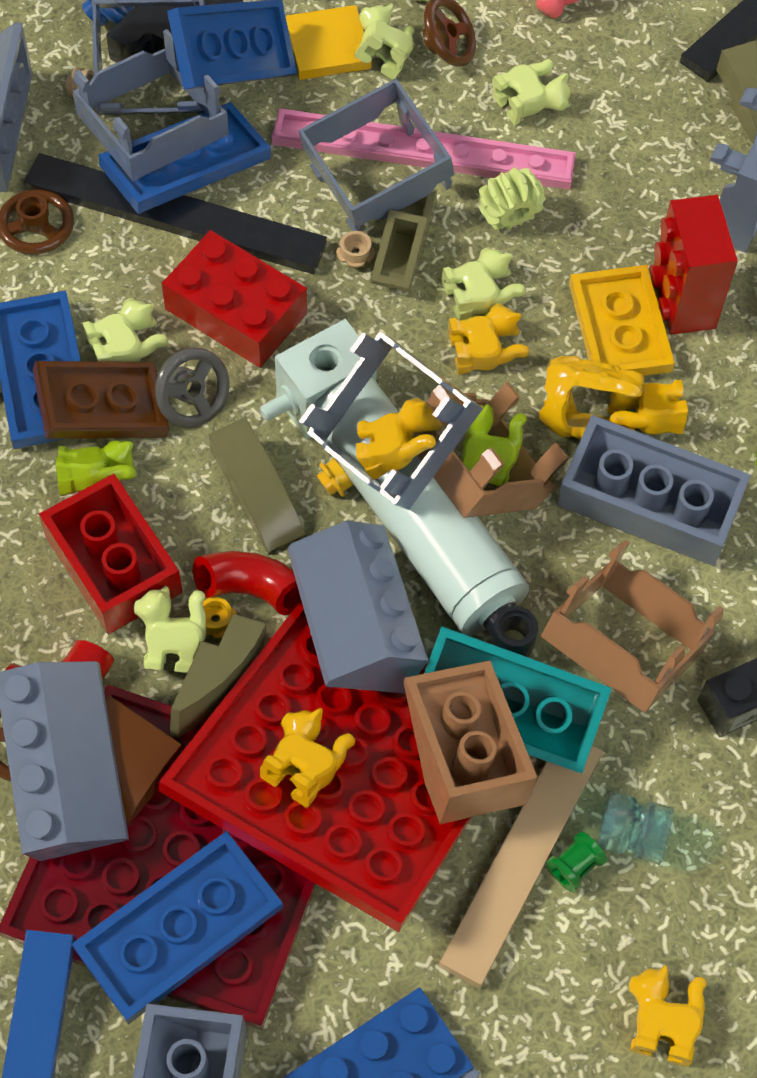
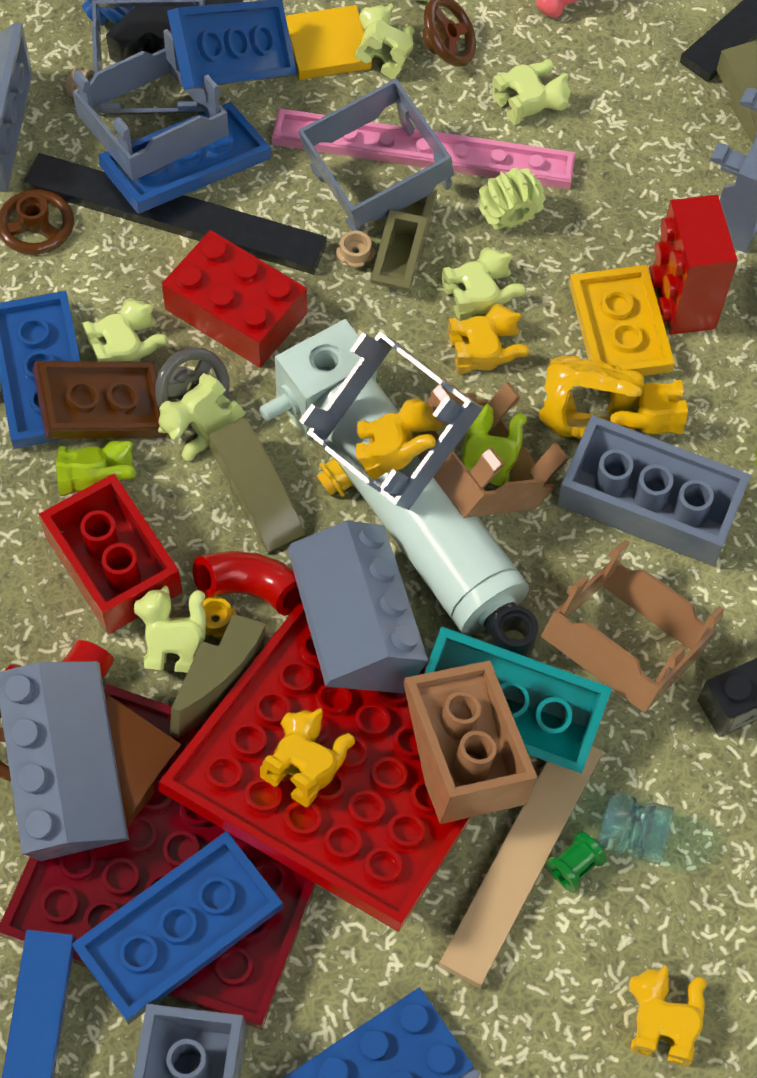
(204, 410): none -> yellowish green animal

